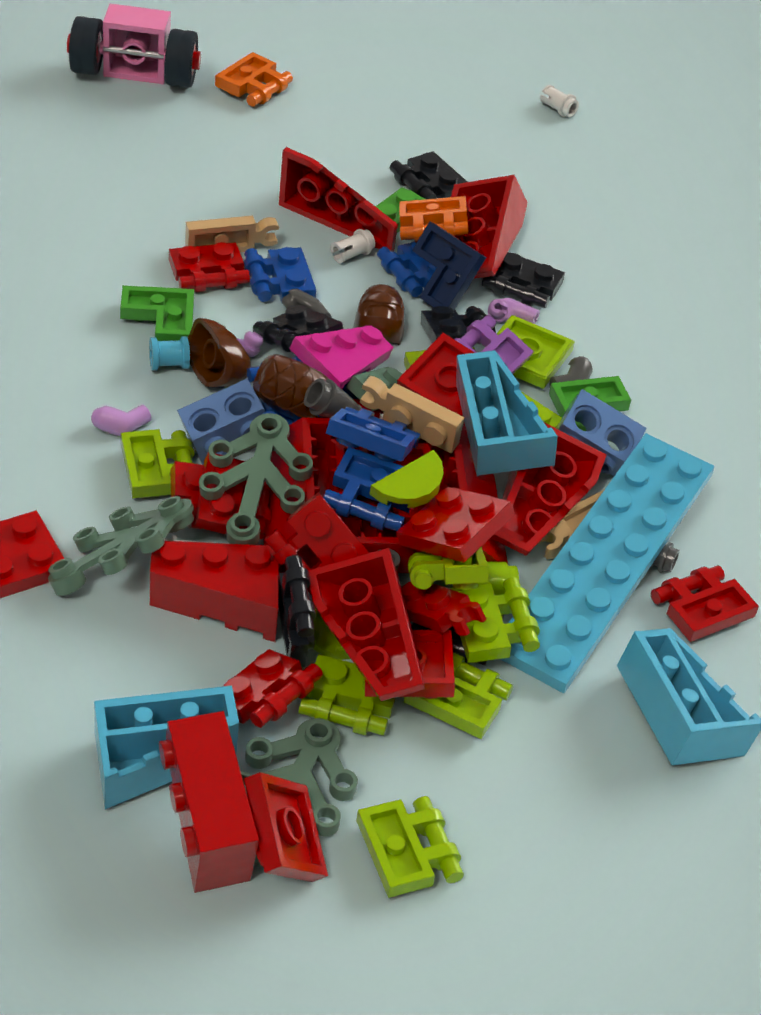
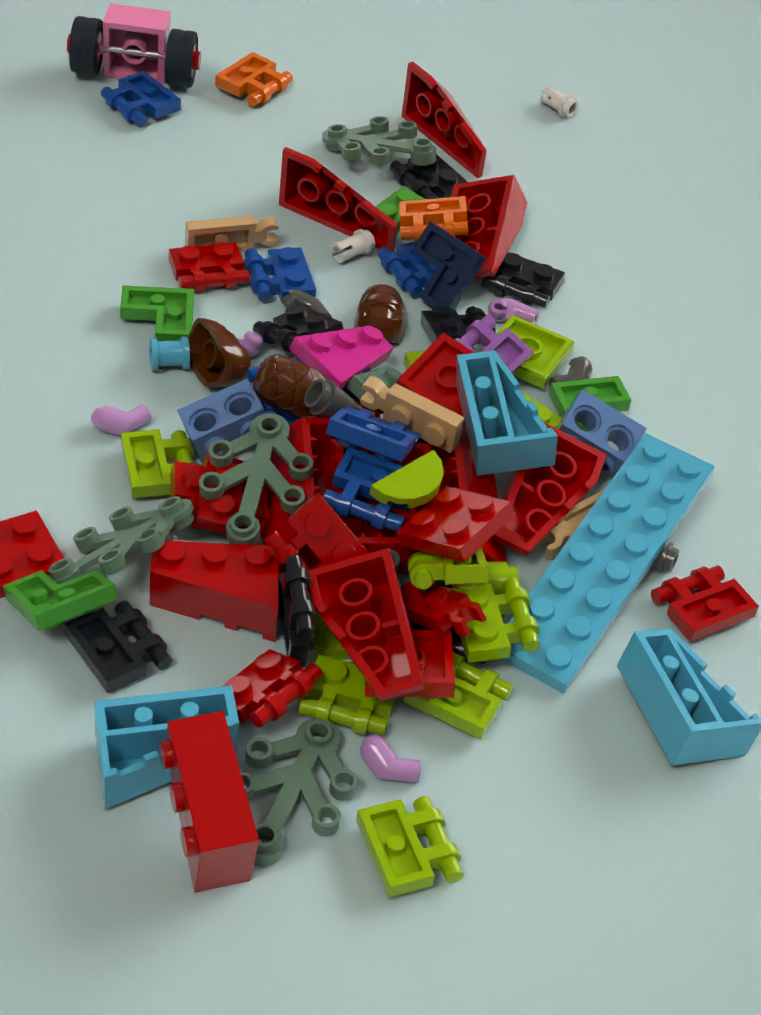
(50, 604): none -> bright green plate
(107, 650): none -> black plate
(147, 97): none -> blue plate
(285, 828): red plate -> none
(380, 143): none -> sand green plant
(385, 763): none -> lavender arm
(441, 119): none -> red wedge

